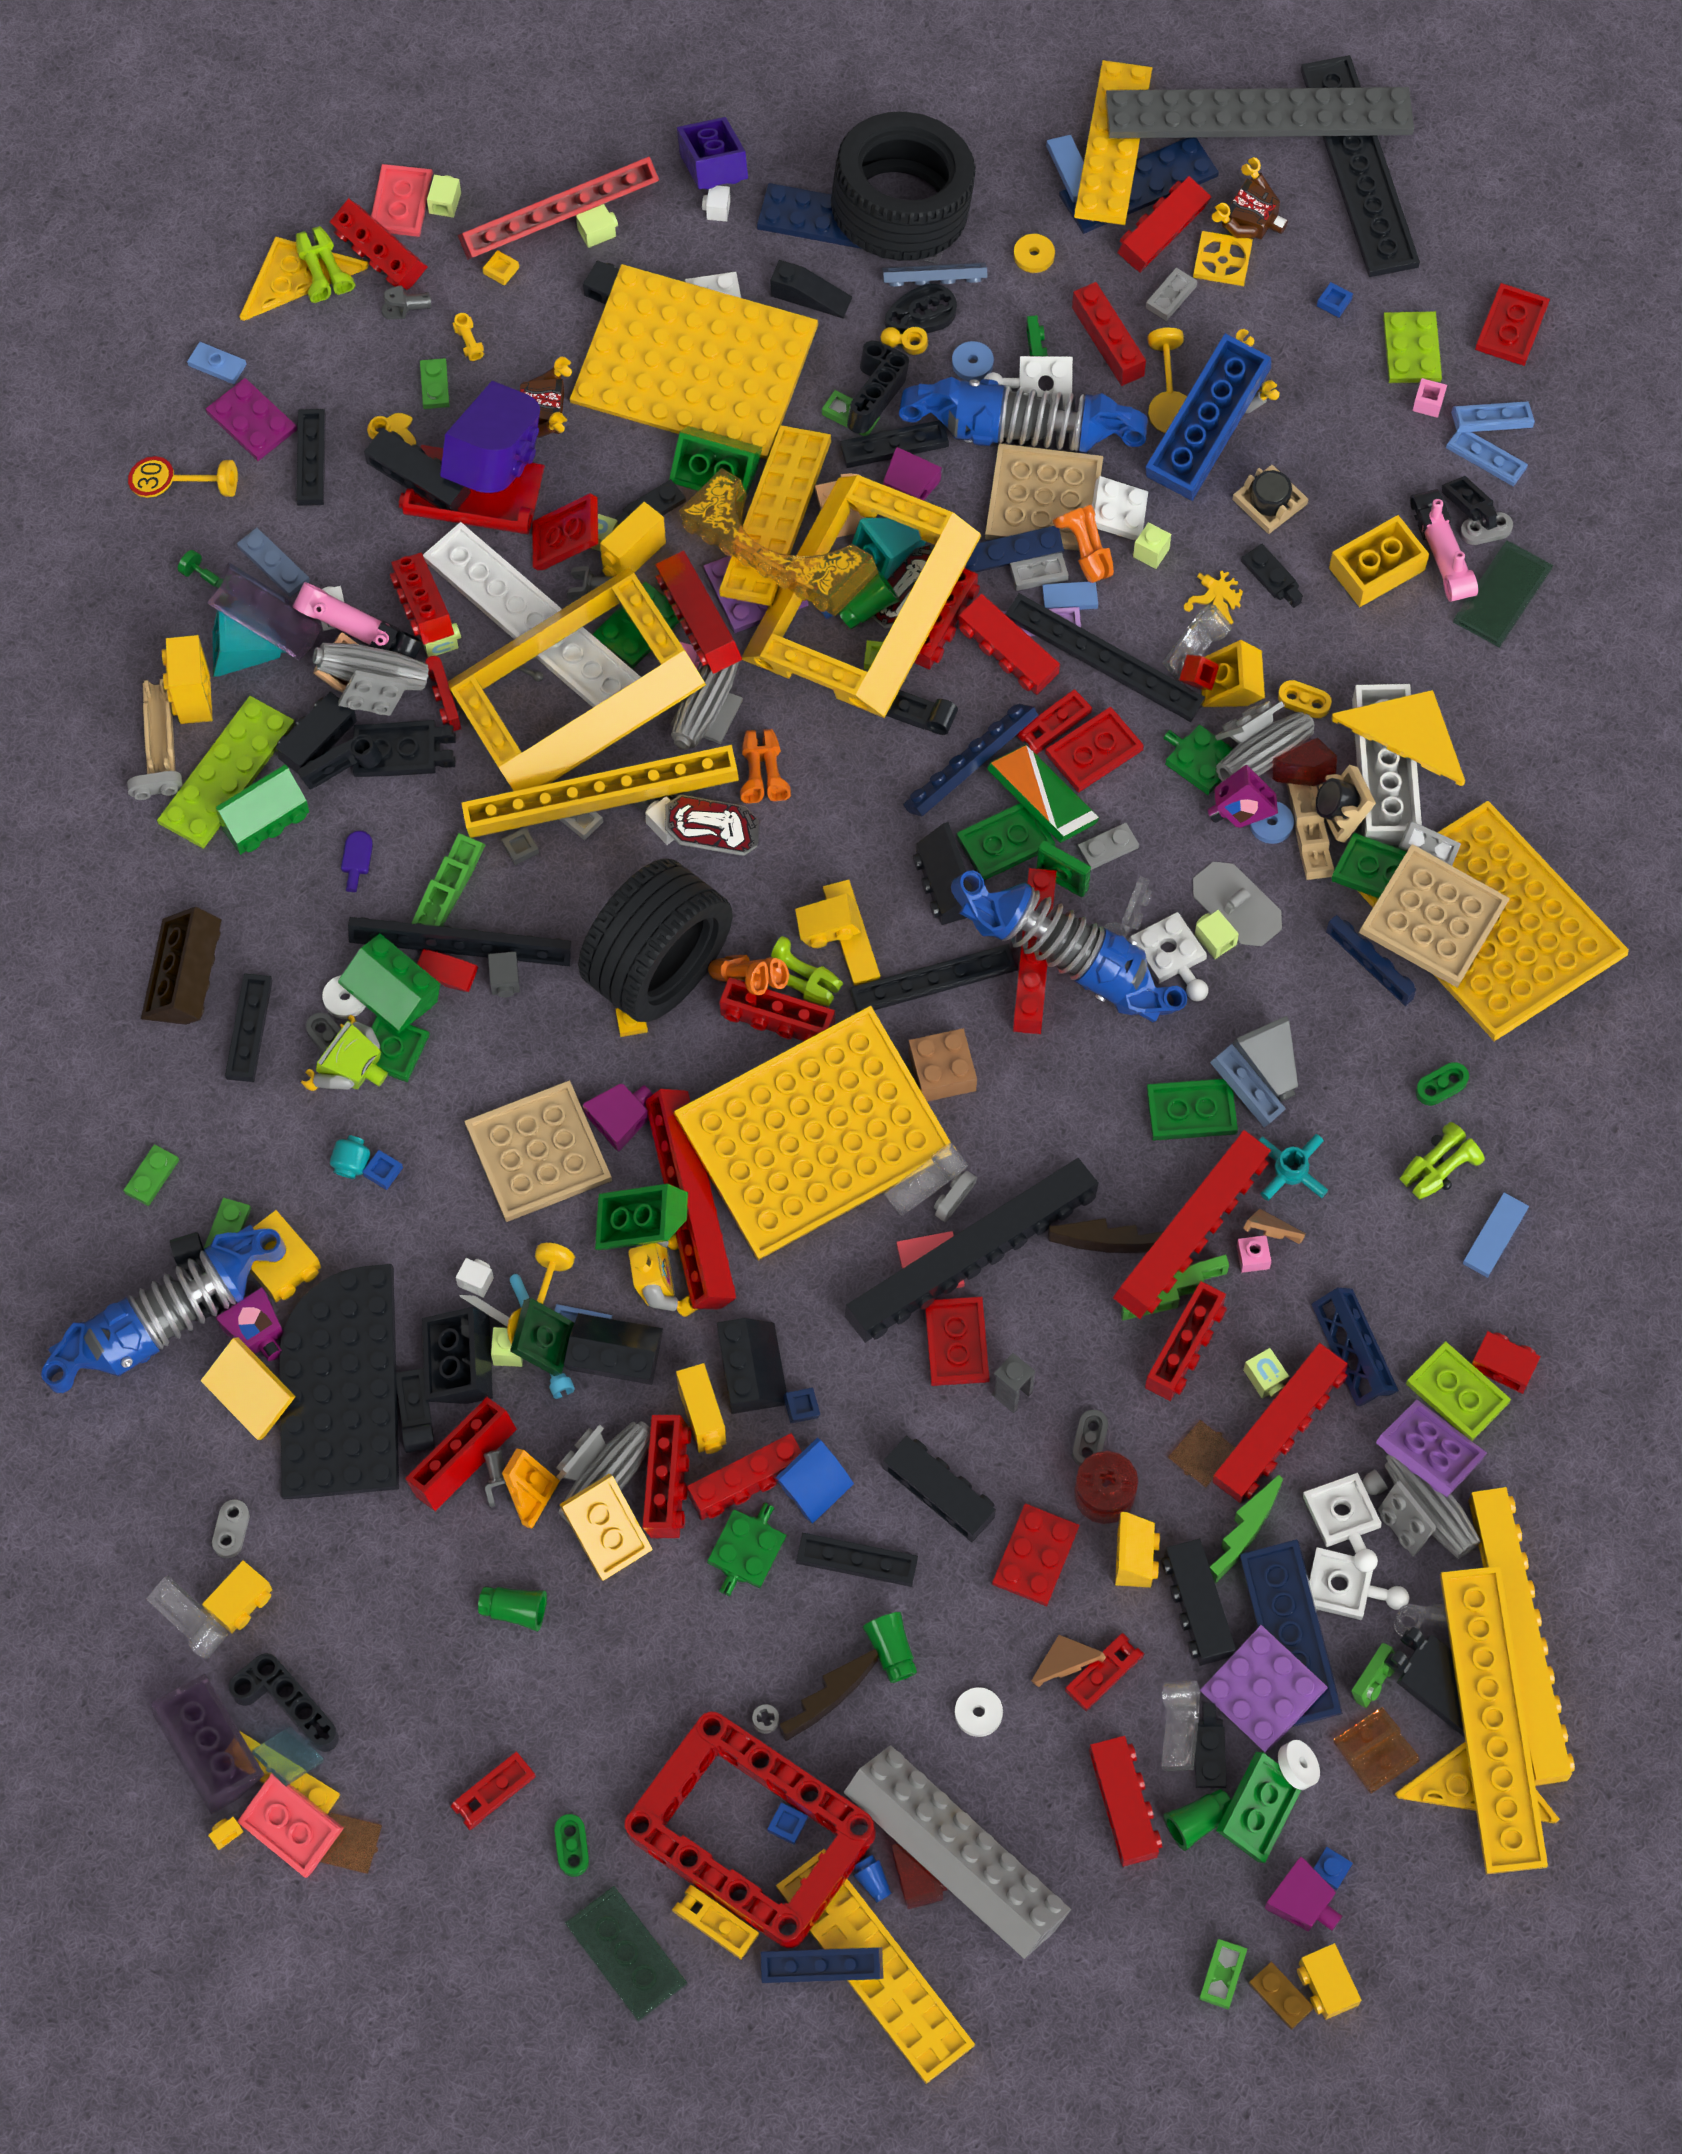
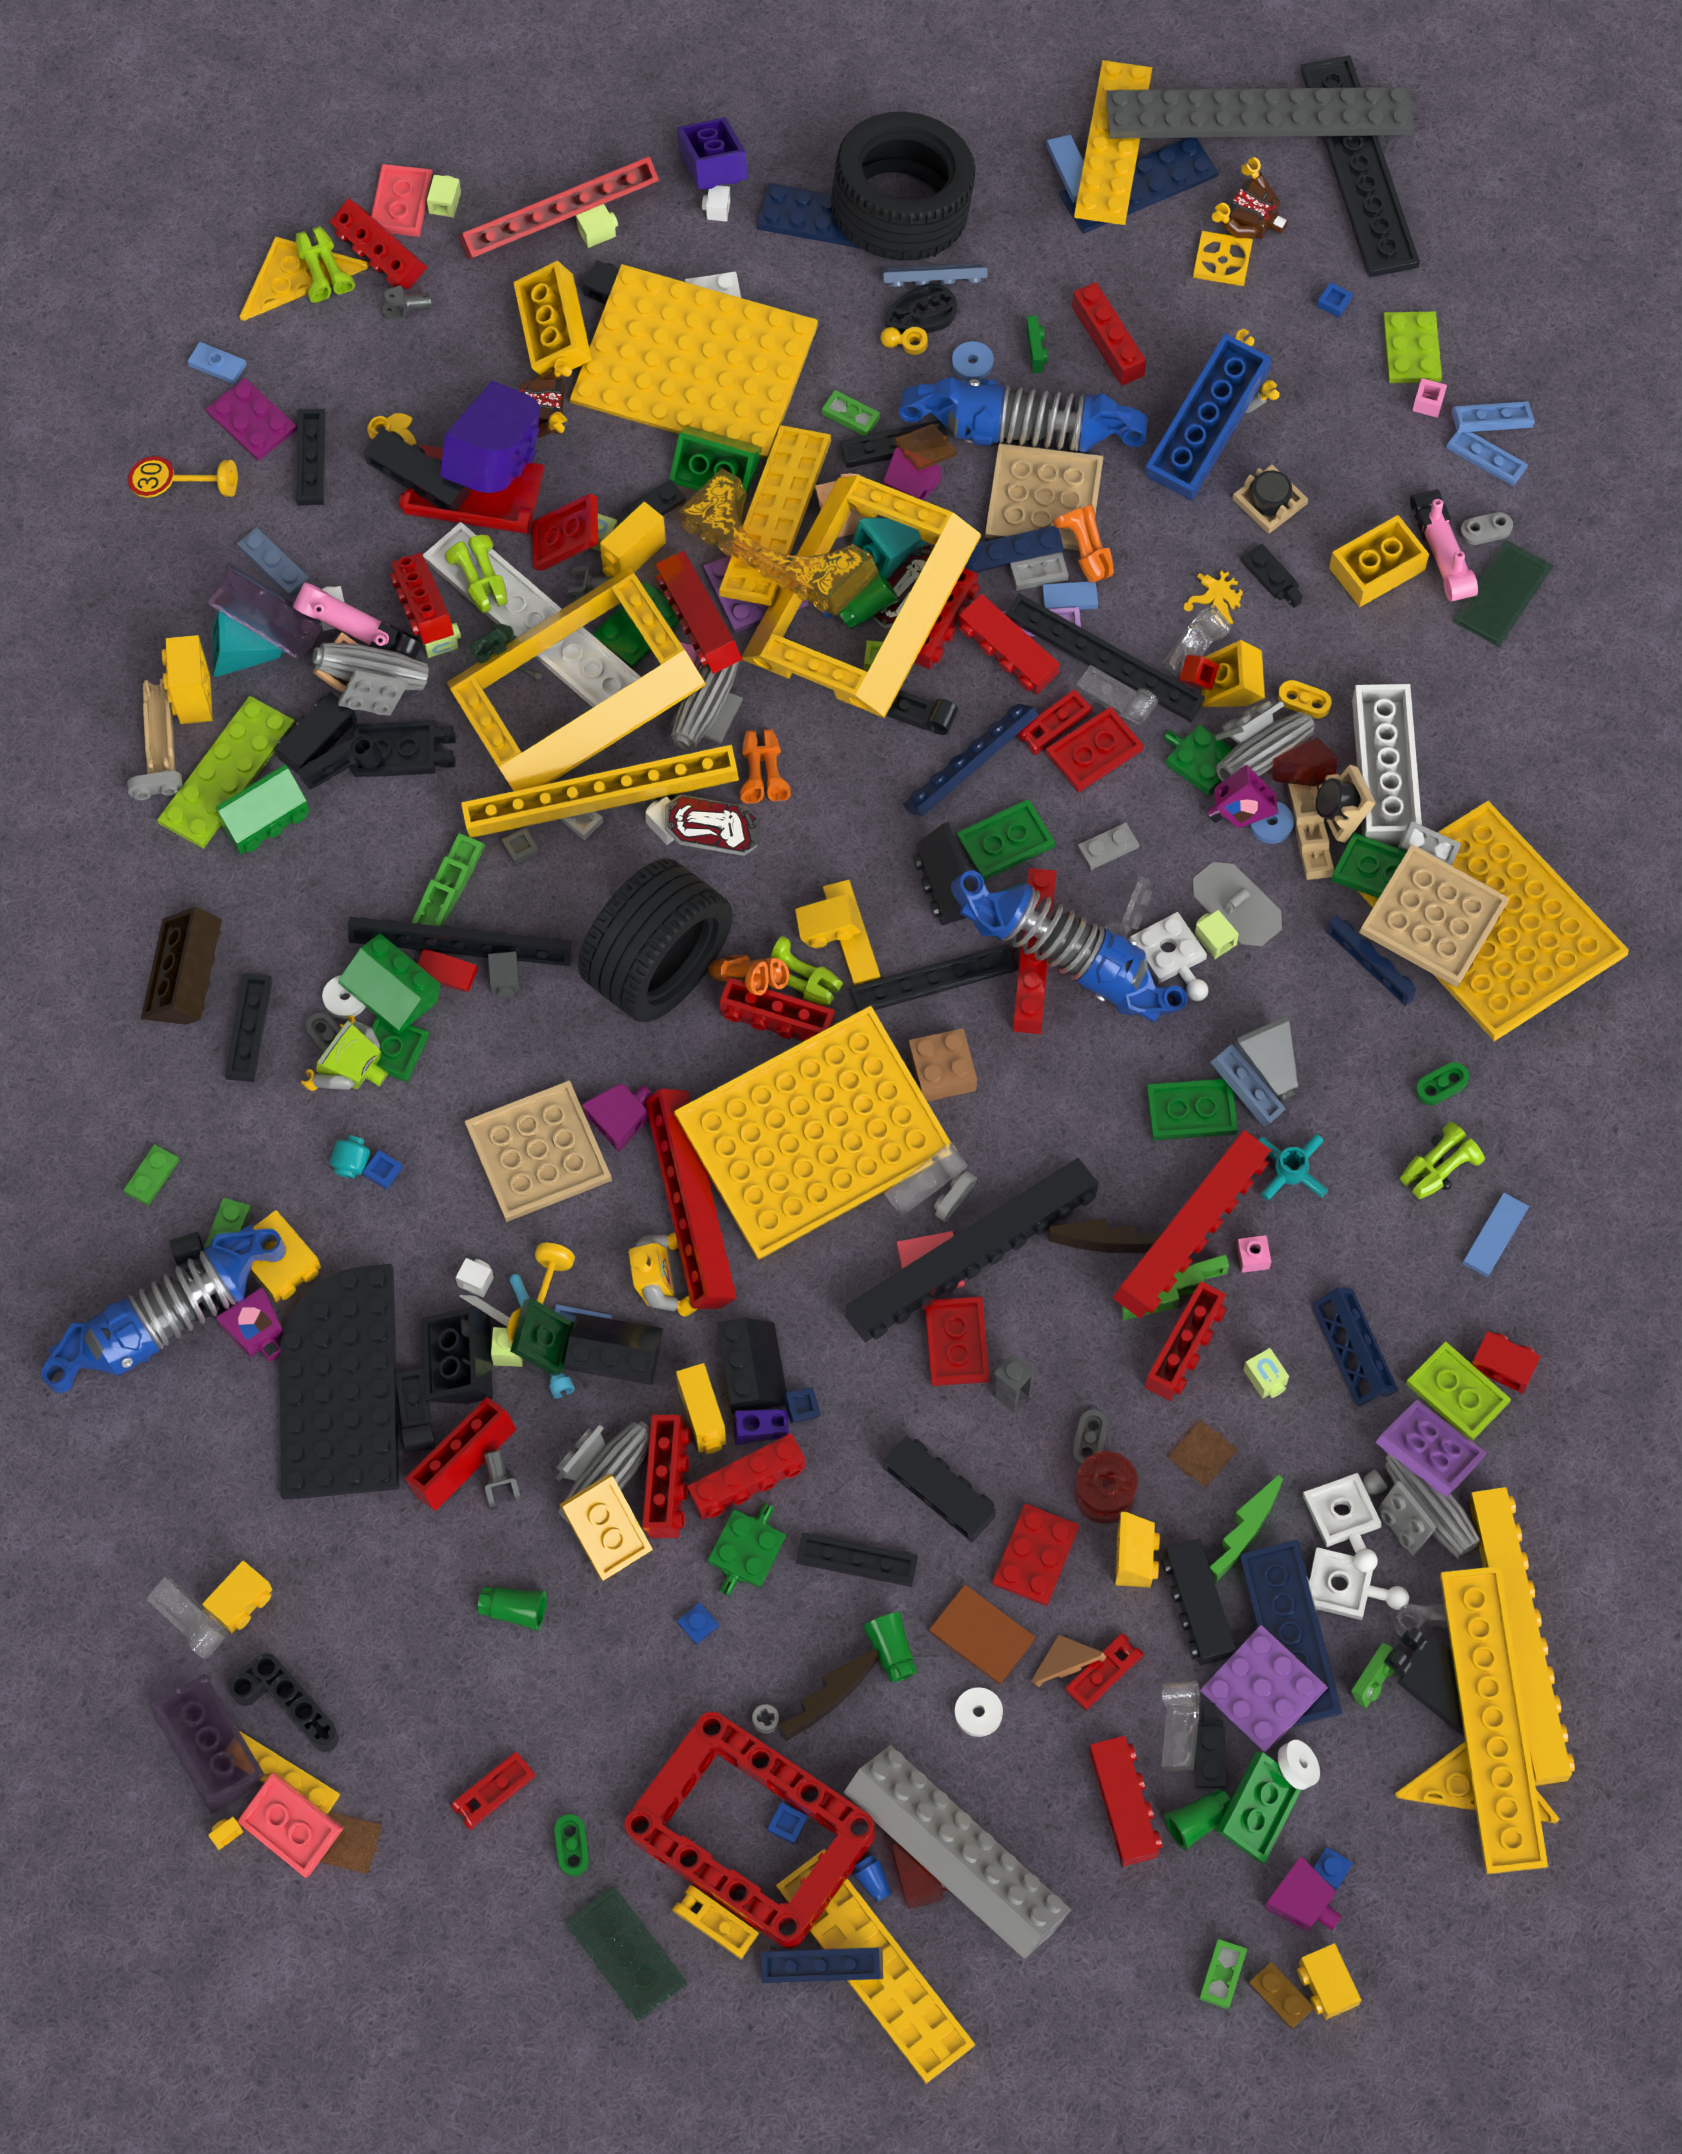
(191, 562): green wheel -> none
(230, 1528): light grey plate -> none
(248, 1388): yellow tile -> none
(287, 1756): clear light blue piece -> none
(356, 857): dark purple piece -> none
(434, 383): bright green piece -> none
(442, 692): red plate -> none
(462, 327): yellow bar -> none
(479, 588): none -> lime piece
(491, 642): none -> clear green animal
(501, 267): yellow plate -> none
(529, 1486): light orange wing -> none
(552, 318): none -> yellow brick
(629, 1026): yellow plate -> none
(639, 1216): green slope -> none
(698, 1623): none -> blue plate
(759, 1425): none -> dark purple leg
(807, 289): black slope -> none
(814, 1480): blue slope -> none
(887, 375): black beam -> none
(925, 447): none -> clear orange piece
(982, 1634): none -> dark orange tile
(1035, 367): white plate -> none
(1038, 262): yellow piece -> none
(1043, 793): tile -> none
(1070, 873): green tile -> none
(1109, 692): none -> clear plate
(1119, 508): white plate -> none
(1152, 545): yellowish green brick -> none
(1164, 224): red brick -> none
(1166, 404): yellow piece -> none
(1171, 294): light grey piece -> none
(1273, 1227): medium nougat tile -> none
(1280, 1423): red brick -> none
(1368, 1739): clear orange slope -> none
(1409, 728): yellow tile -> none
(1471, 501): black hinge -> none
(1512, 324): red plate -> none

